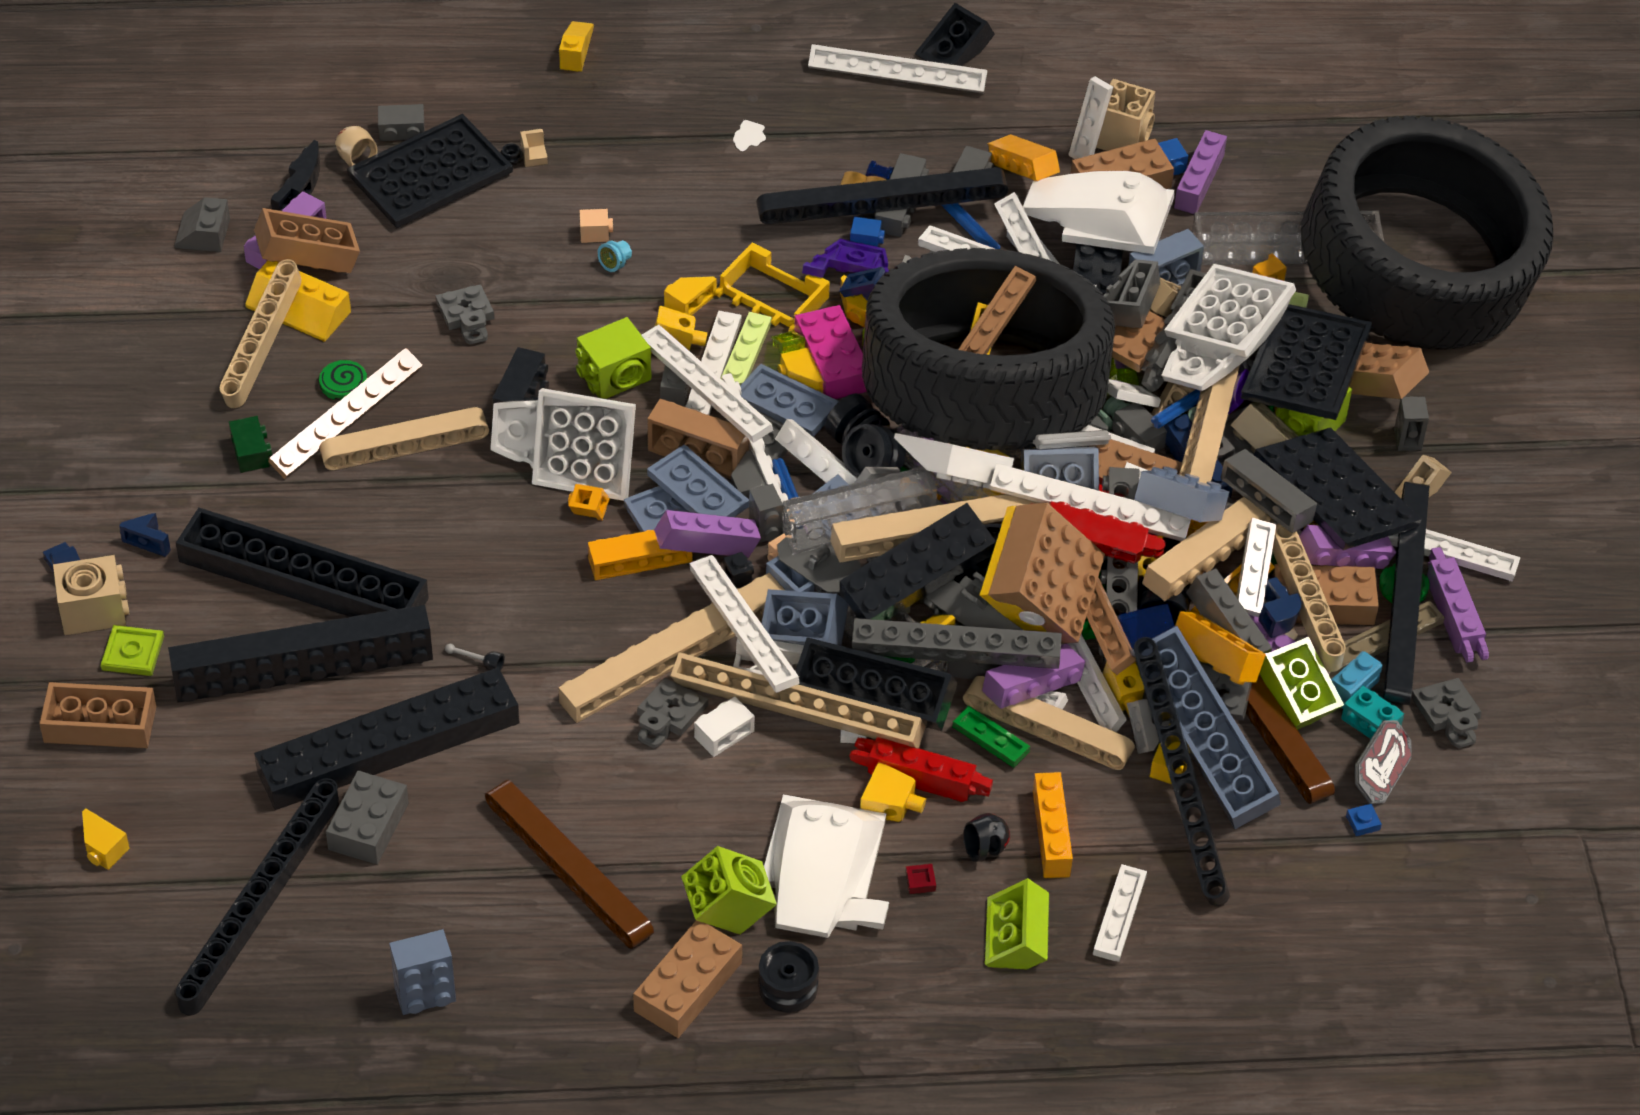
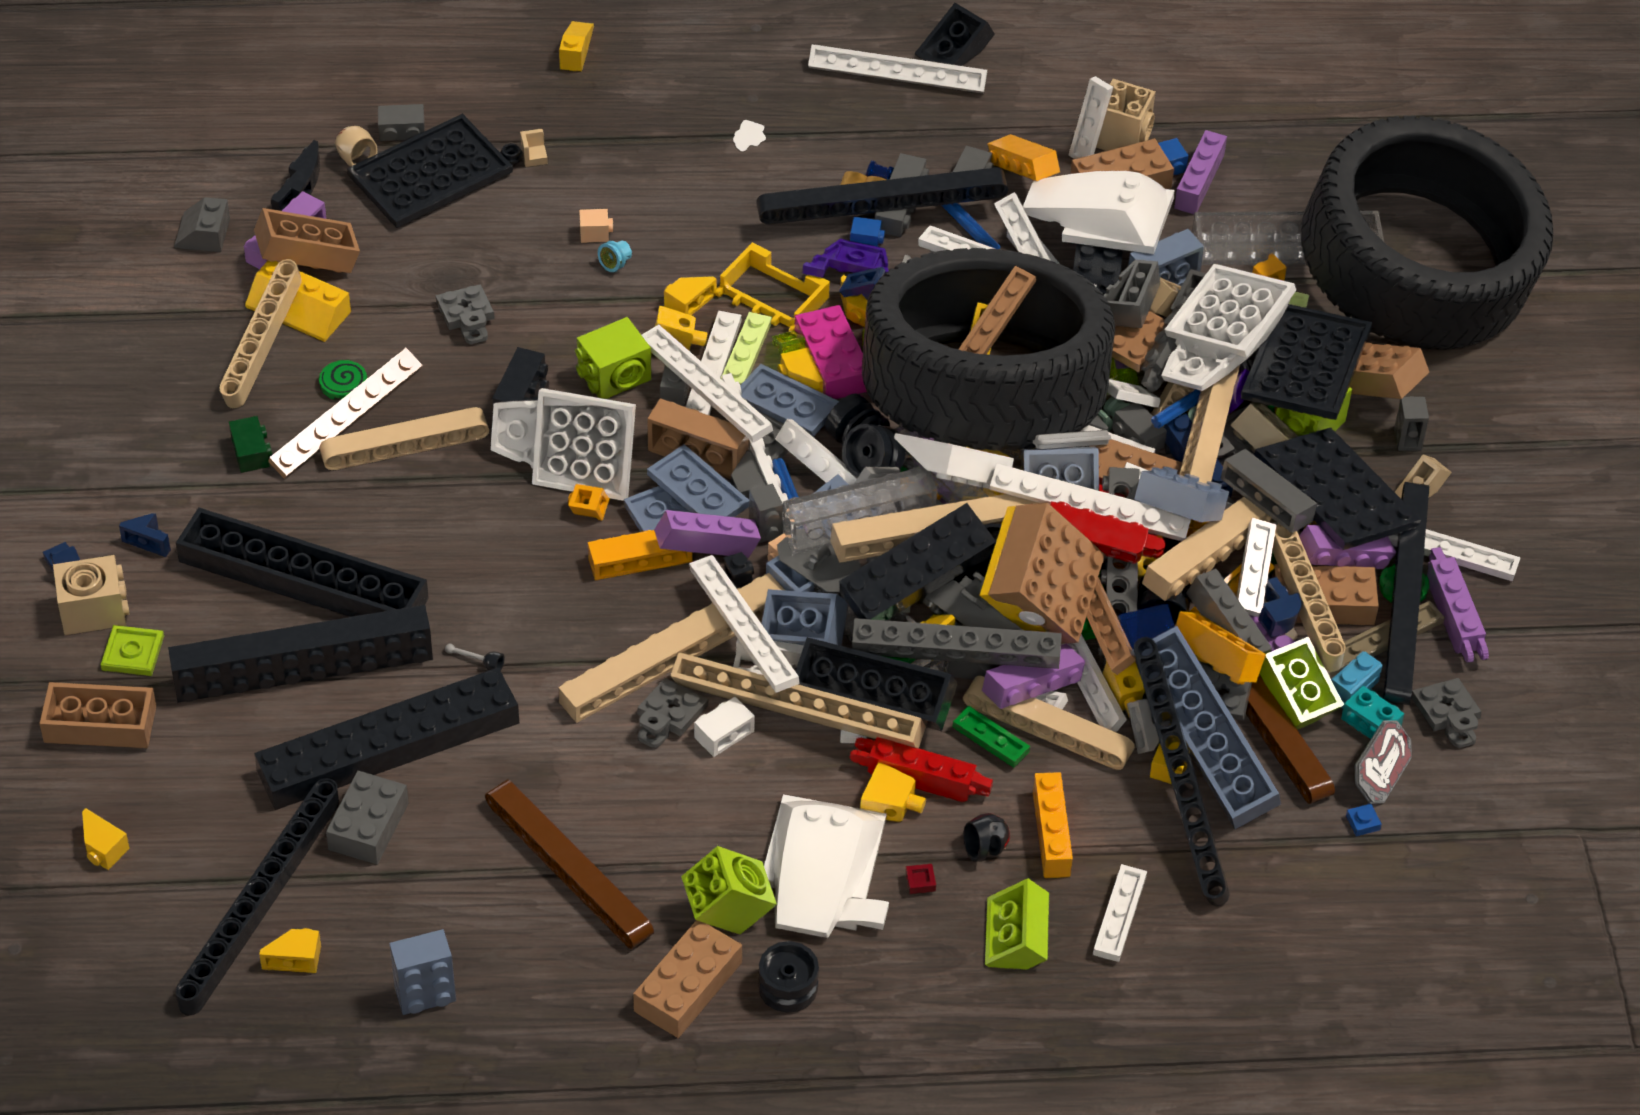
(293, 951): none -> yellow slope

